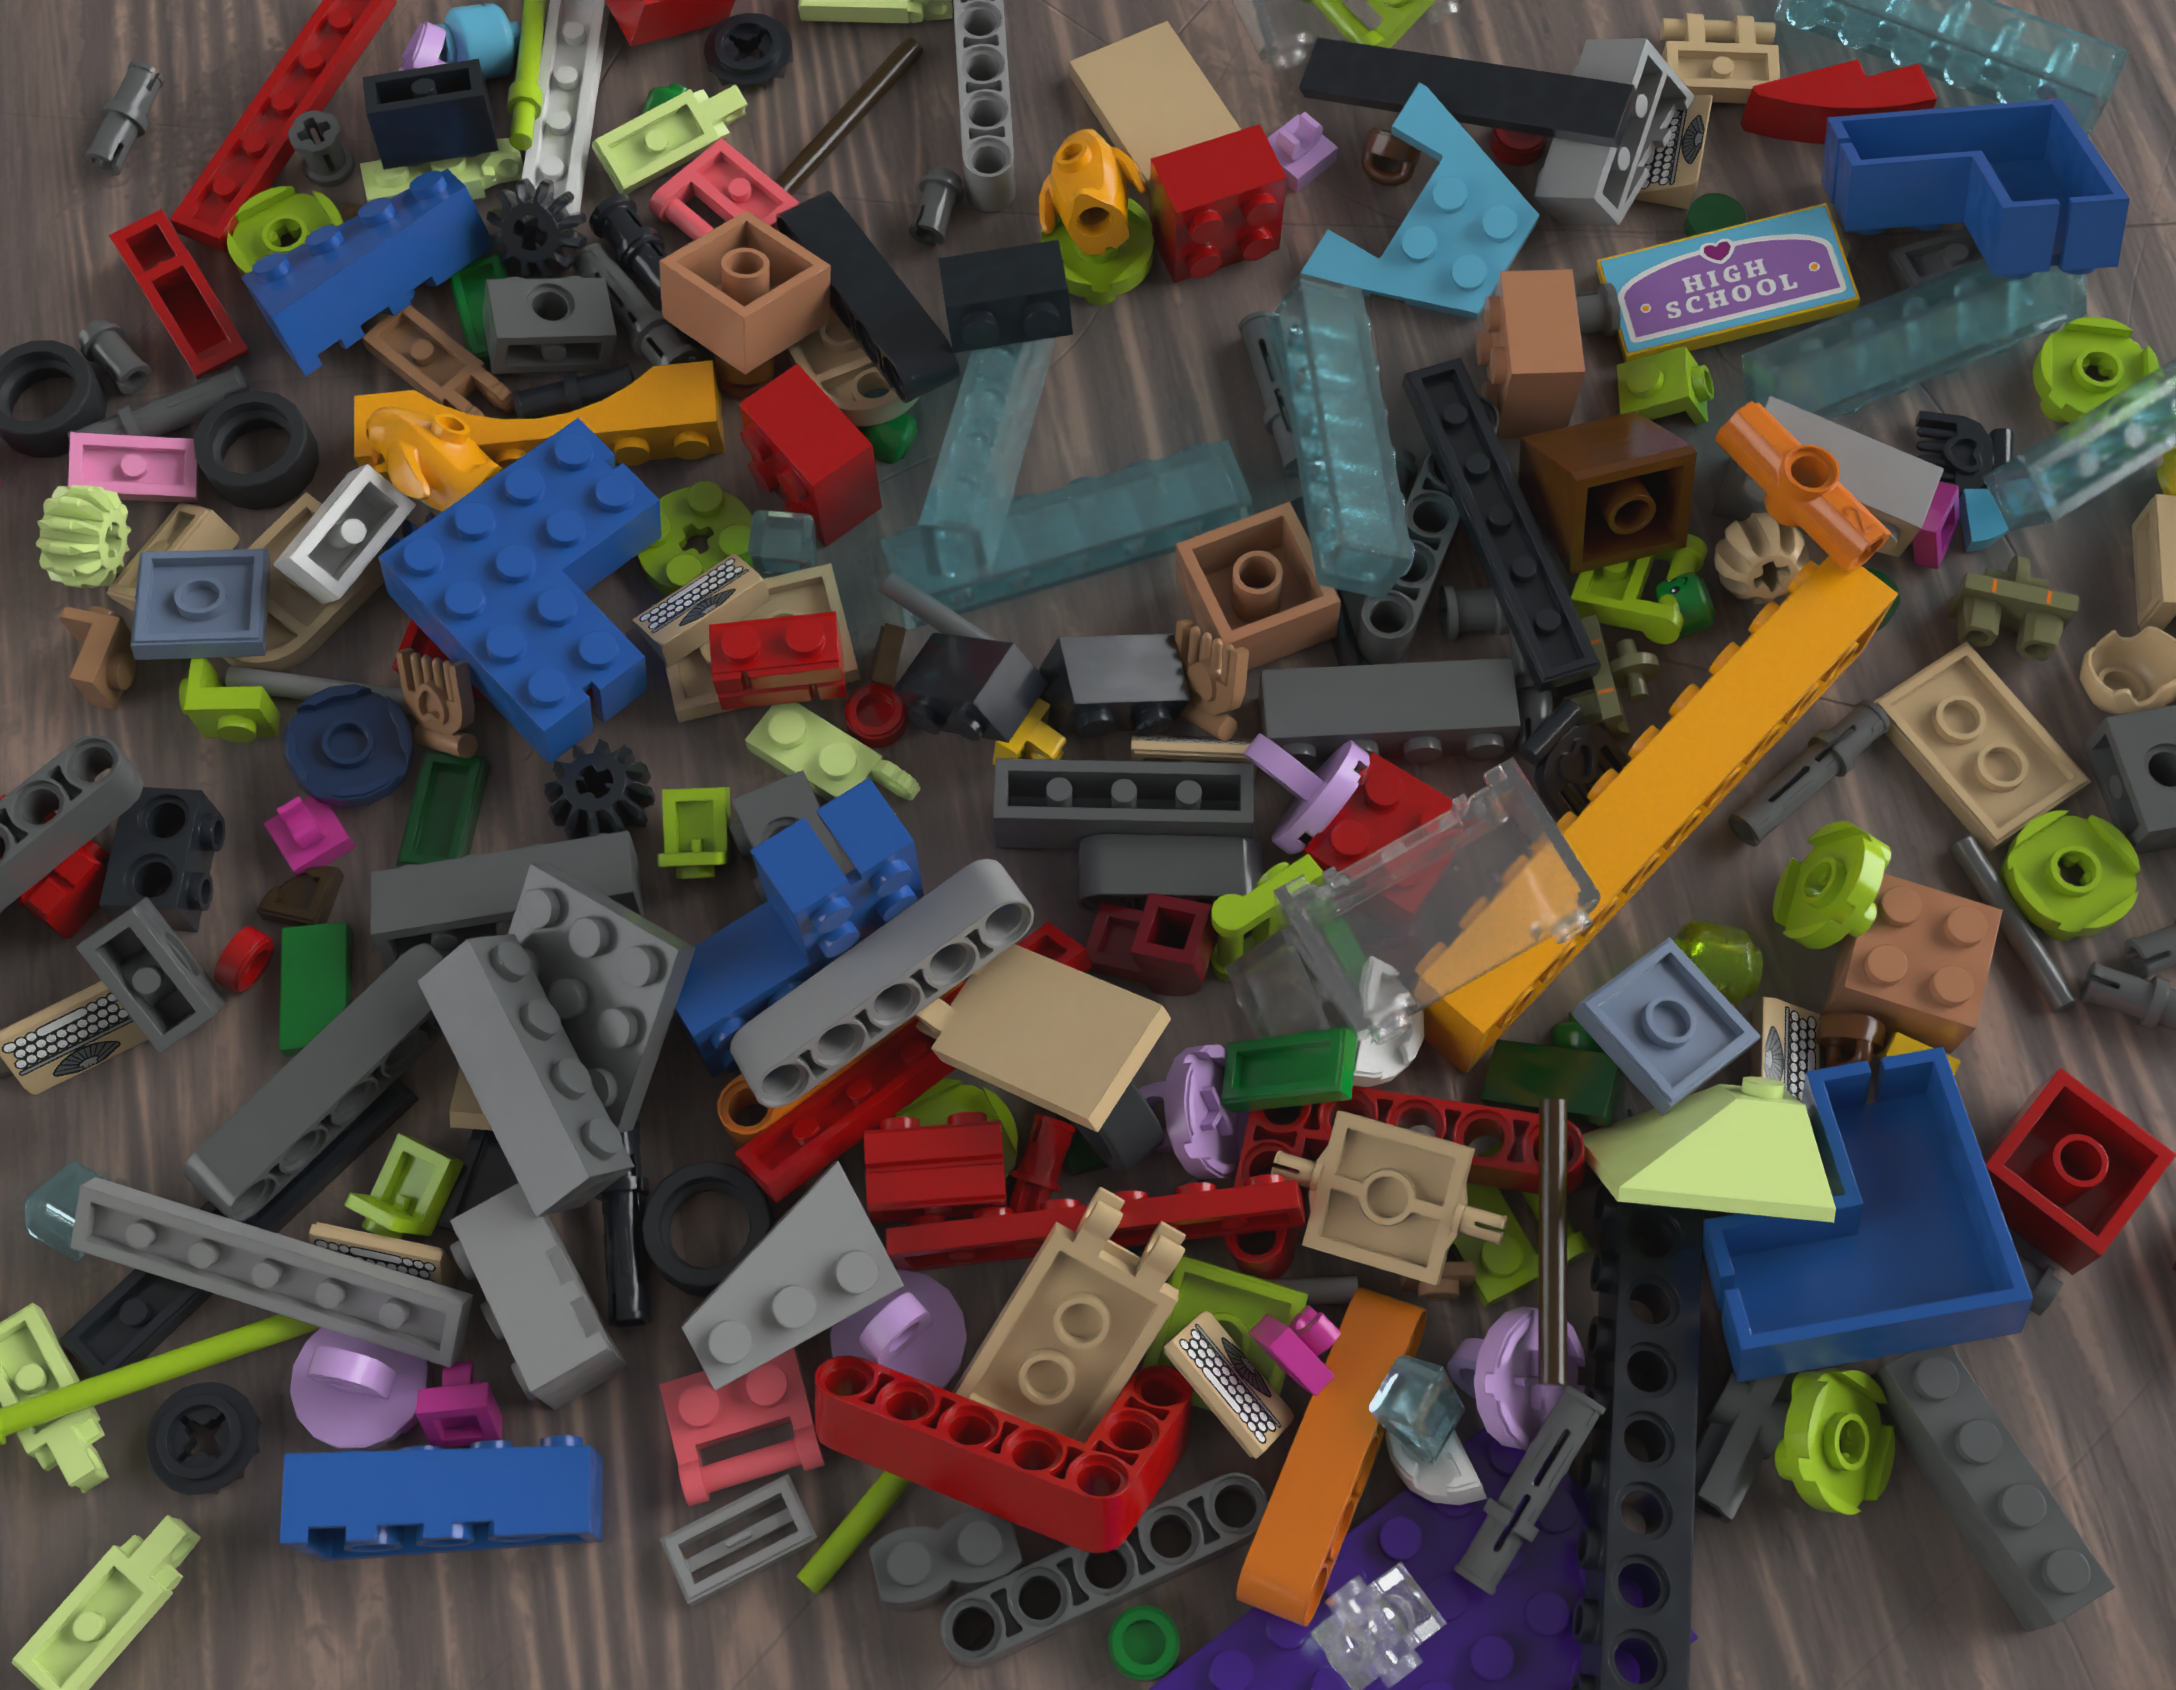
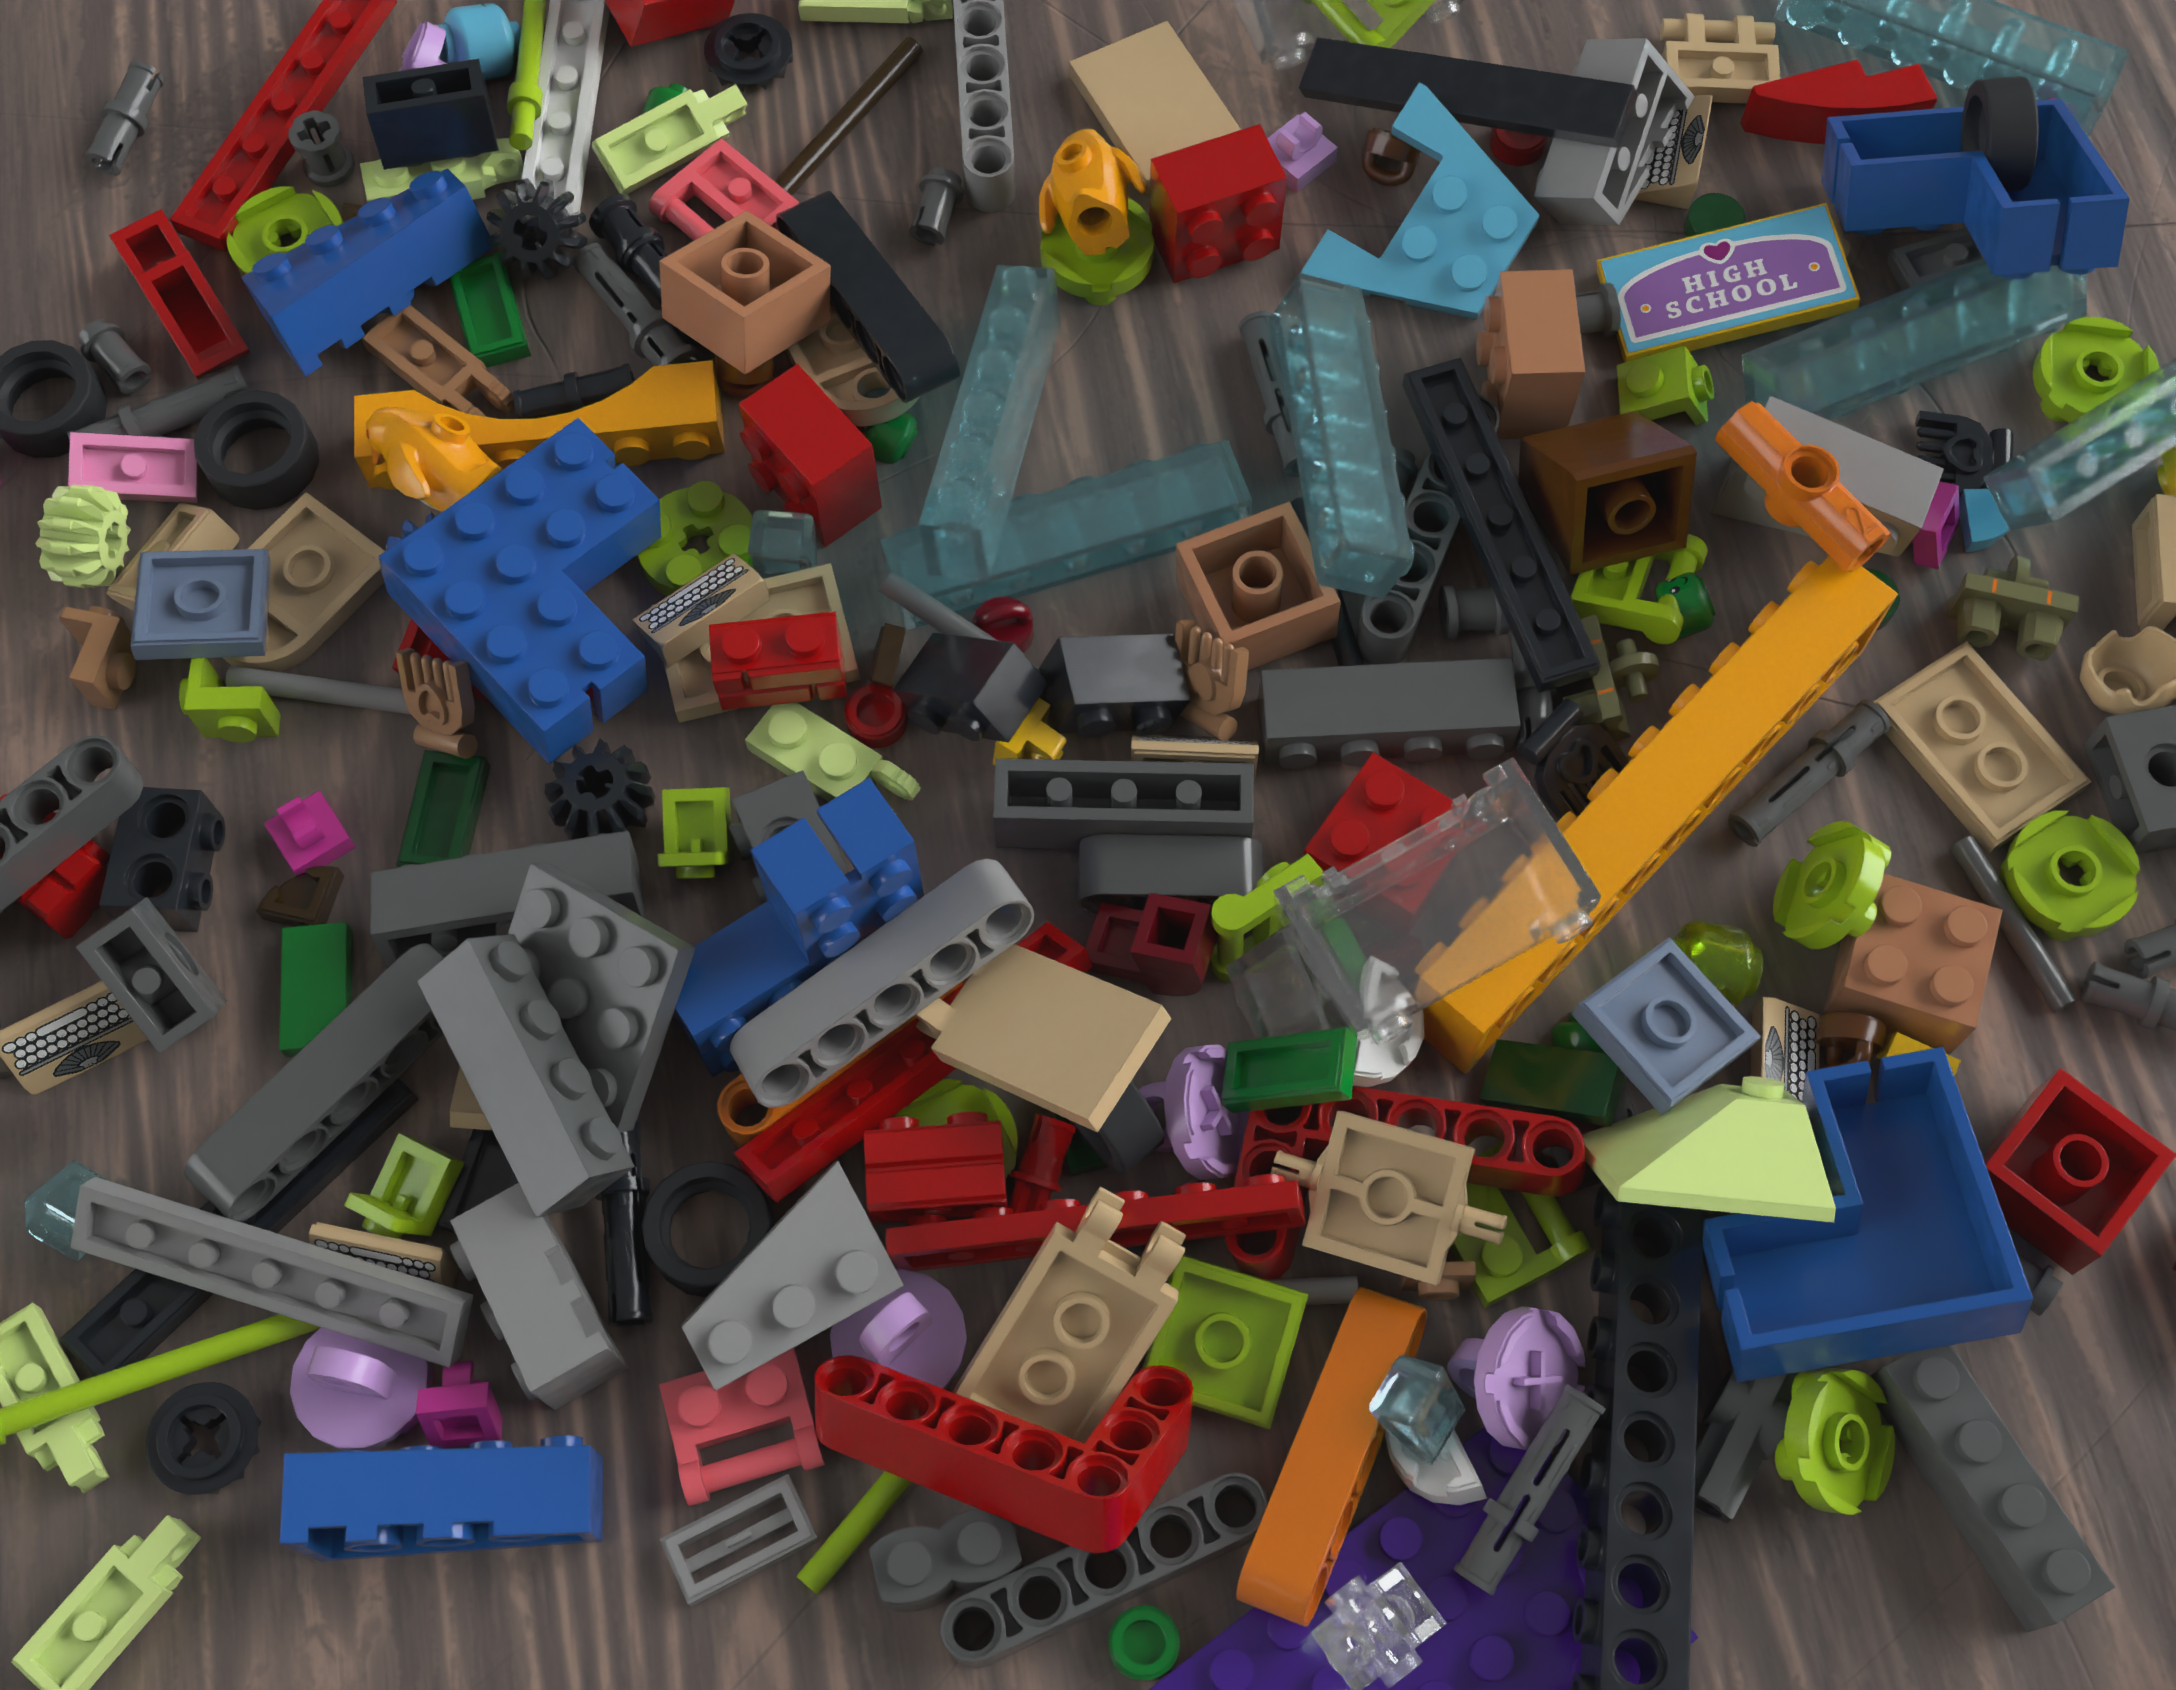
(244, 960): red tile -> none
(344, 534): white brick -> none
(348, 746): dark blue tile -> none
(548, 324): dark grey brick -> none
(1006, 296): black brick -> none
(1006, 621): none -> dark red tile
(1229, 1383): slope -> none
(1298, 1345): dark pink tile -> none
(1317, 794): lavender tile -> none
(1552, 1243): dark brown bar -> none
(1760, 558): tan piece -> none
(2003, 123): none -> black tyre

